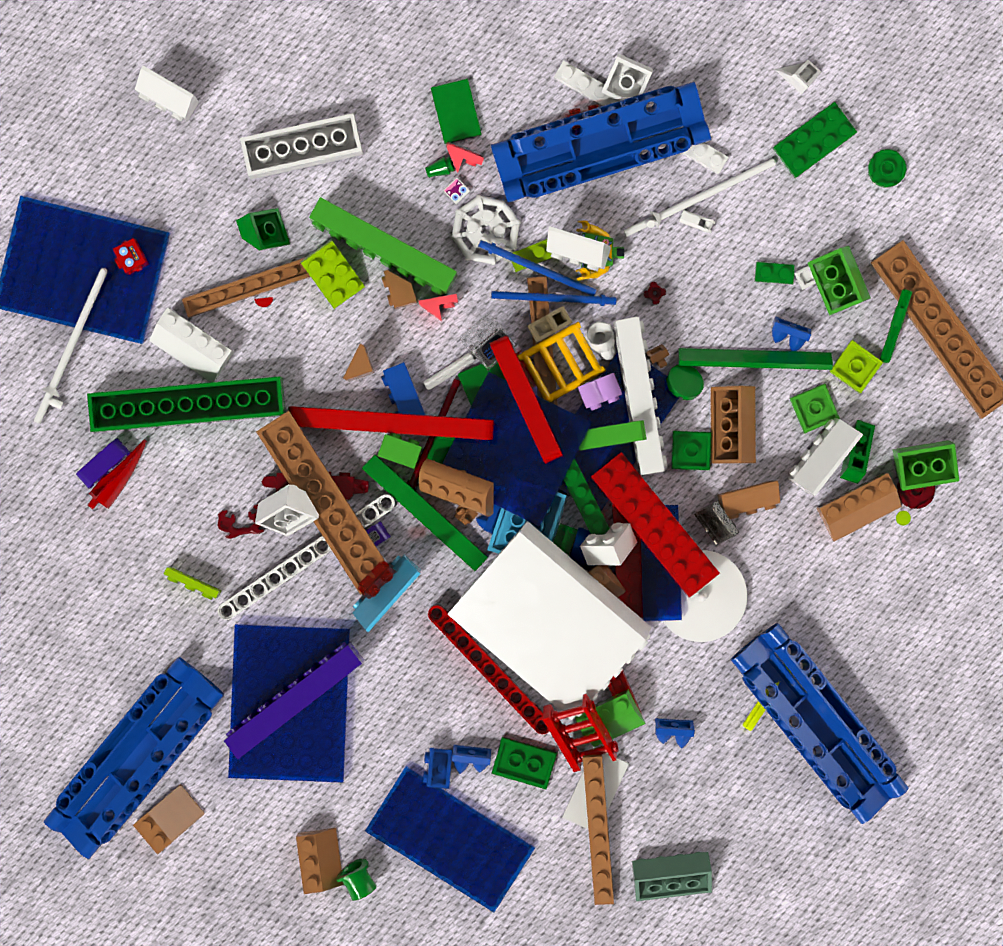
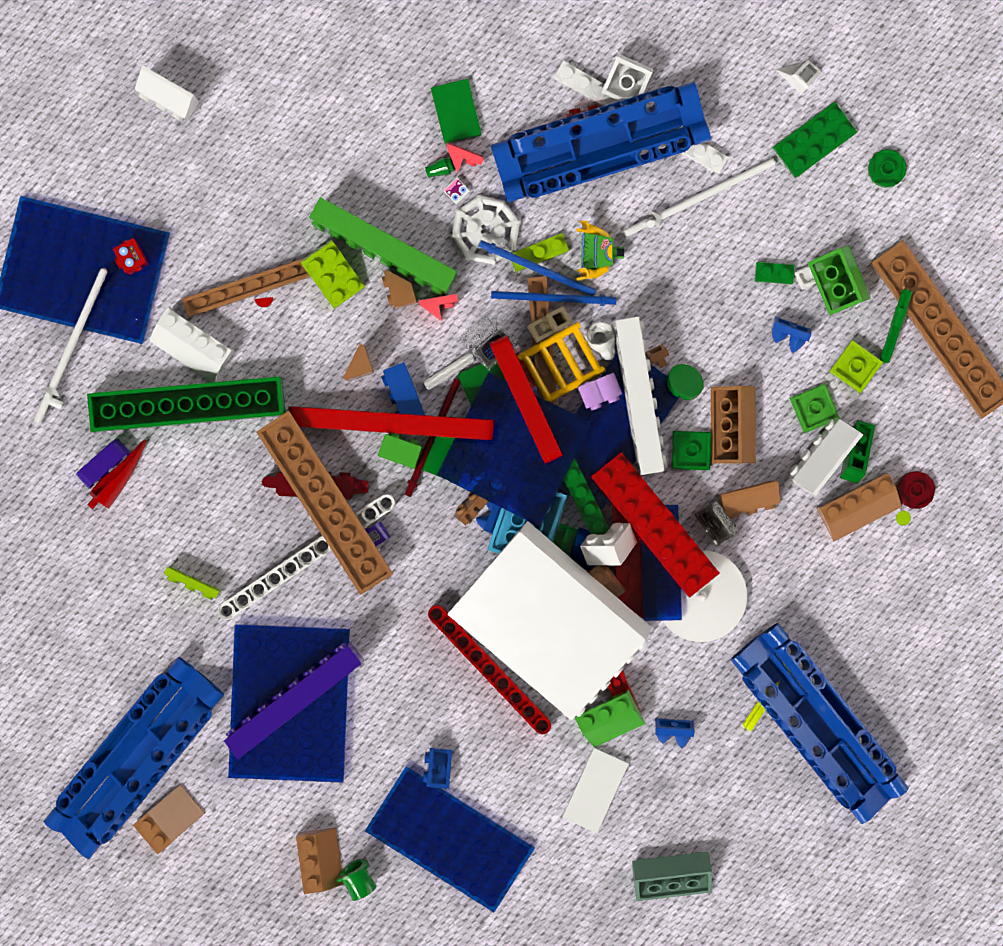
(226, 524): dark red helmet -> none
(263, 229): green slope -> none
(286, 511): white slope -> none
(301, 146): white brick -> none
(371, 586): clear red hinge -> none
(371, 610): medium azure slope -> none
(425, 512): green tile -> none
(457, 487): medium nougat container -> none
(465, 754): blue tile -> none
(524, 763): green tile -> none
(568, 745): red fence -> none
(577, 249): white slope -> none
(598, 829): medium nougat plate -> none
(614, 435): bright green tile -> none
(654, 298): dark red plate -> none
(693, 220): white bar -> none
(755, 359): green tile -> none
(926, 465): bright green slope -> none

